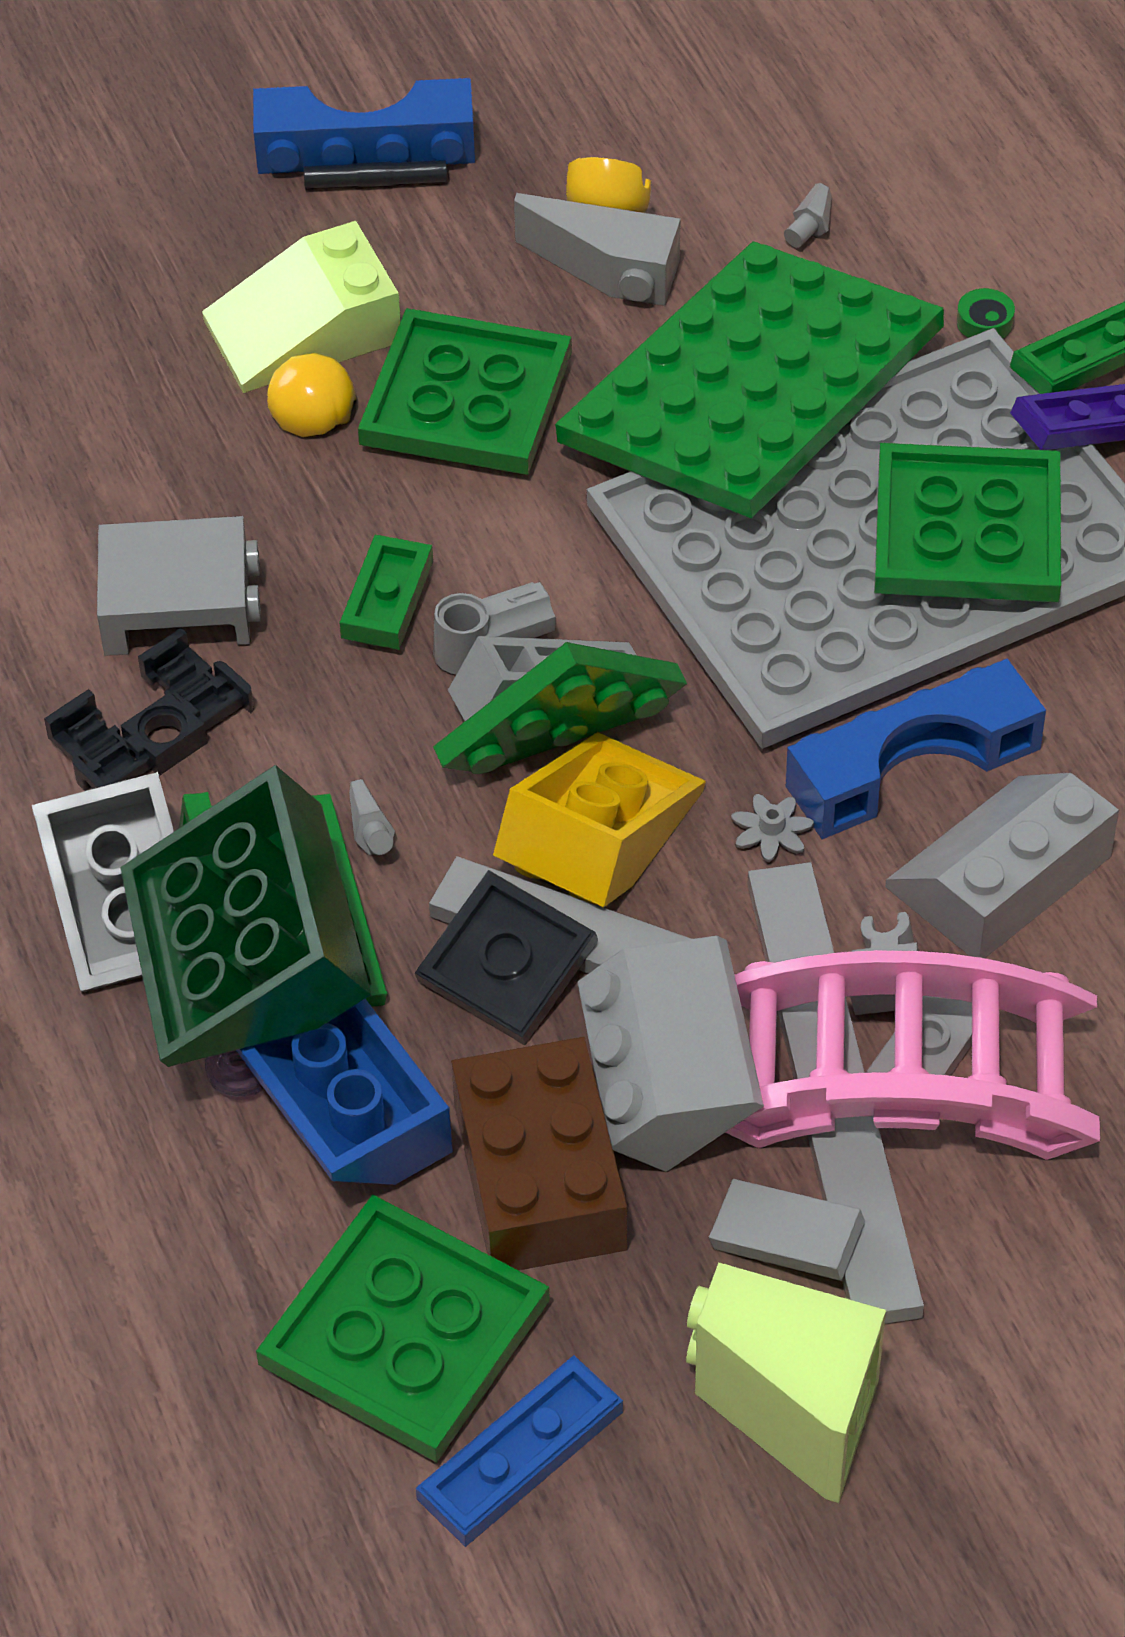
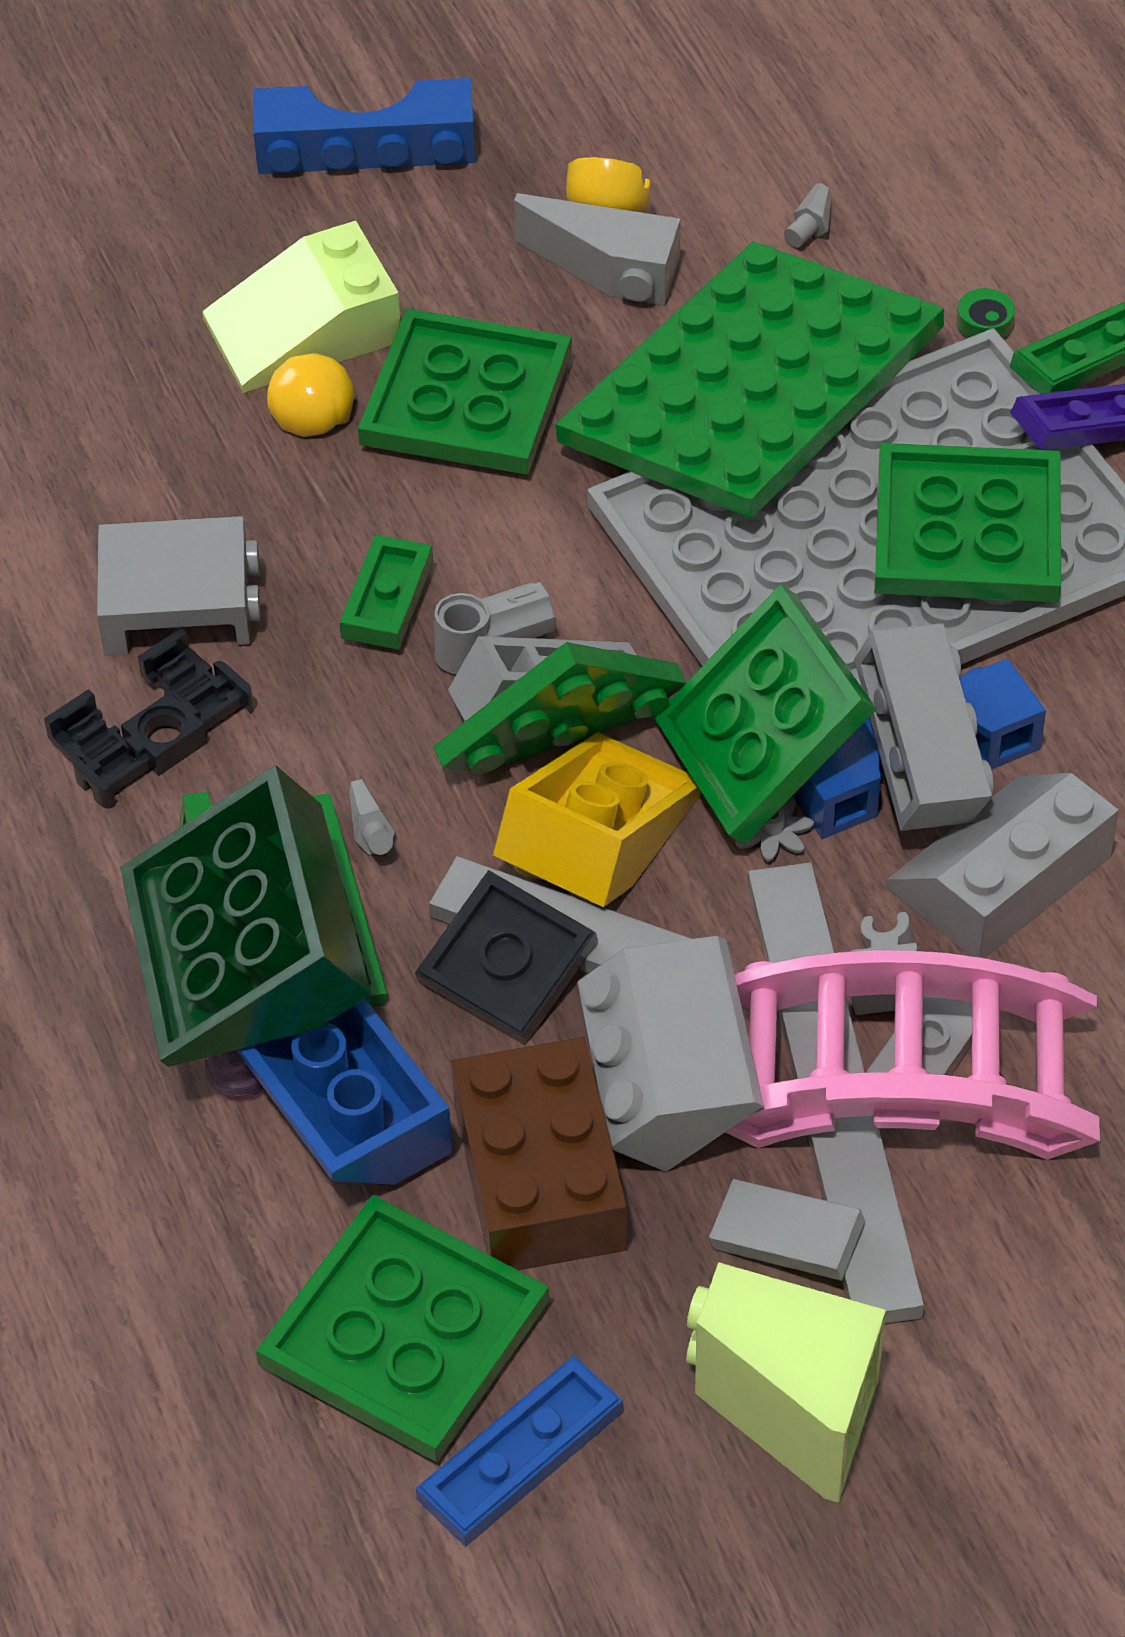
(84, 847): light grey slope -> none
(375, 174): black piece -> none
(764, 714): none -> green plate
(924, 727): none -> light grey brick

